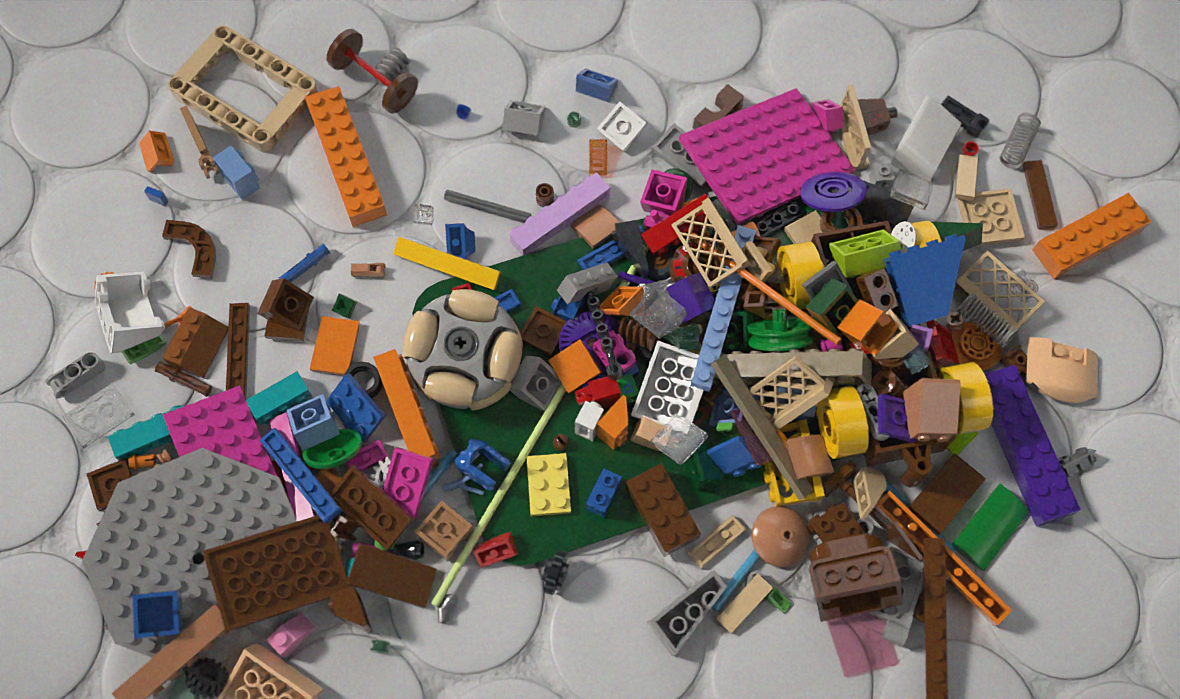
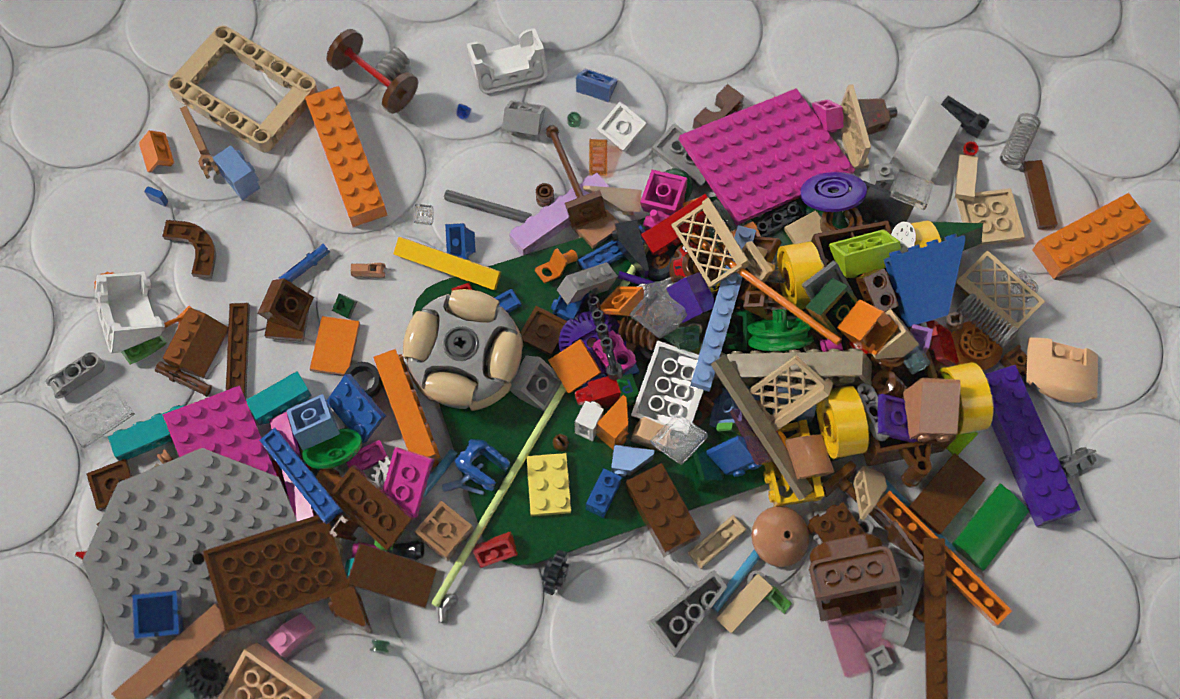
(142, 461): orange pin -> none
(510, 65): none -> white windscreen
(556, 265): none -> orange bracket
(585, 207): none -> reddish brown tile
(619, 198): none -> tan slope
(629, 459): none -> light blue slope
(878, 658): none -> light grey tile

